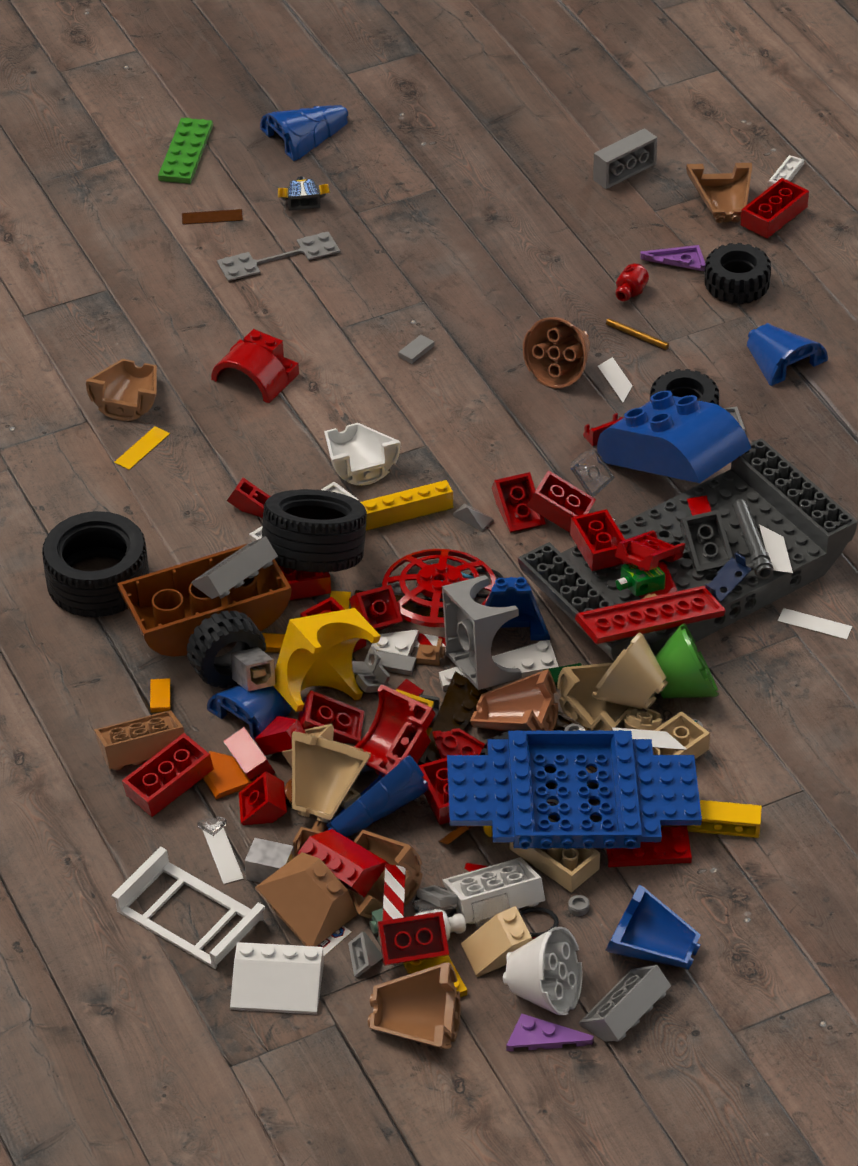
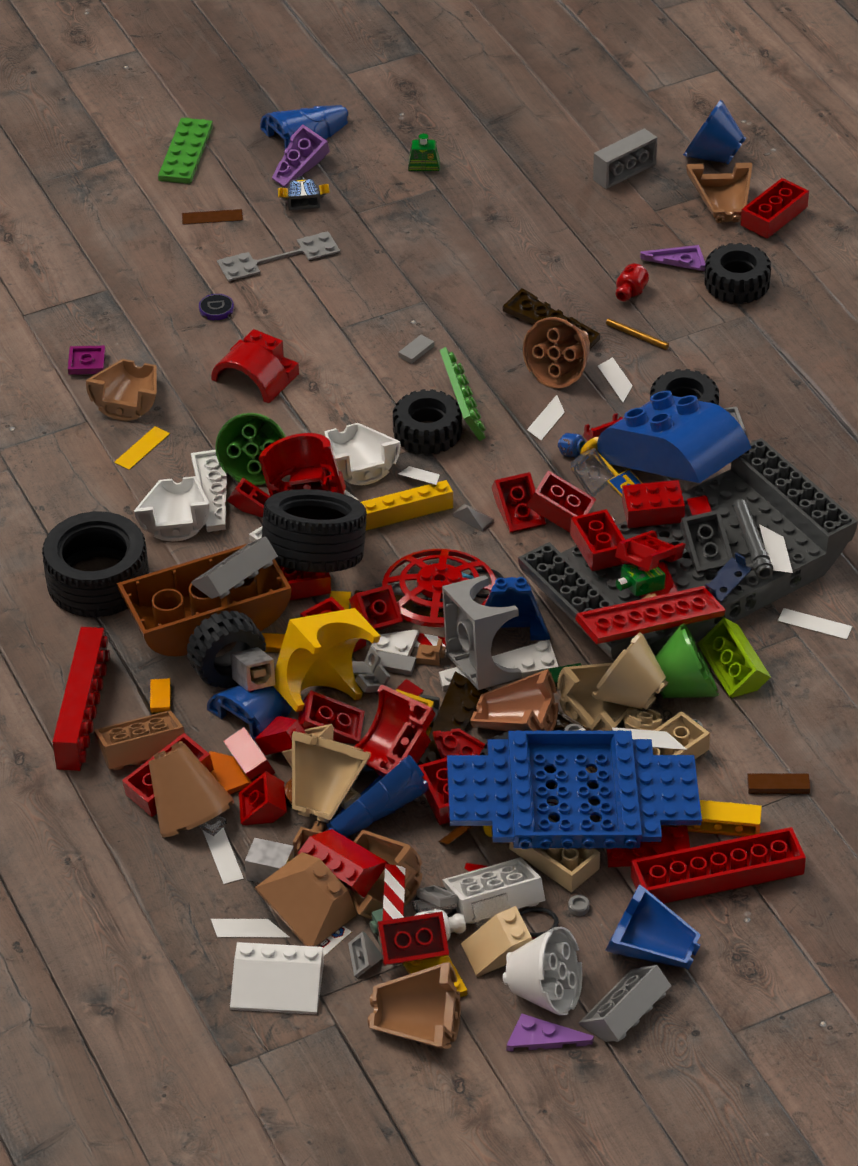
(80, 699): none -> red brick
(86, 359): none -> magenta plate
(149, 872): white piece -> none
(174, 509): none -> white cone
(185, 791): none -> medium nougat cone
(214, 484): none -> white wing
(216, 306): none -> tile
(242, 442): none -> bright green cone
(246, 928): none -> white sticker
(301, 155): none -> medium lavender wedge
(306, 459): none -> red piece
(419, 474): none -> white sticker
(423, 155): none -> green torso
(427, 437): none -> black tyre
(463, 393): none -> bright green plate
(528, 308): none -> dark brown wing
(547, 419): none -> white sticker
(571, 444): none -> blue head
(624, 478): none -> yellow piece
(653, 503): none -> red brick
(717, 138): none -> blue cone
(720, 866): none -> red brick
(733, 659): none -> lime slope
(778, 348): blue cone -> none
(778, 783): none -> reddish brown tile
(787, 170): white tile -> none

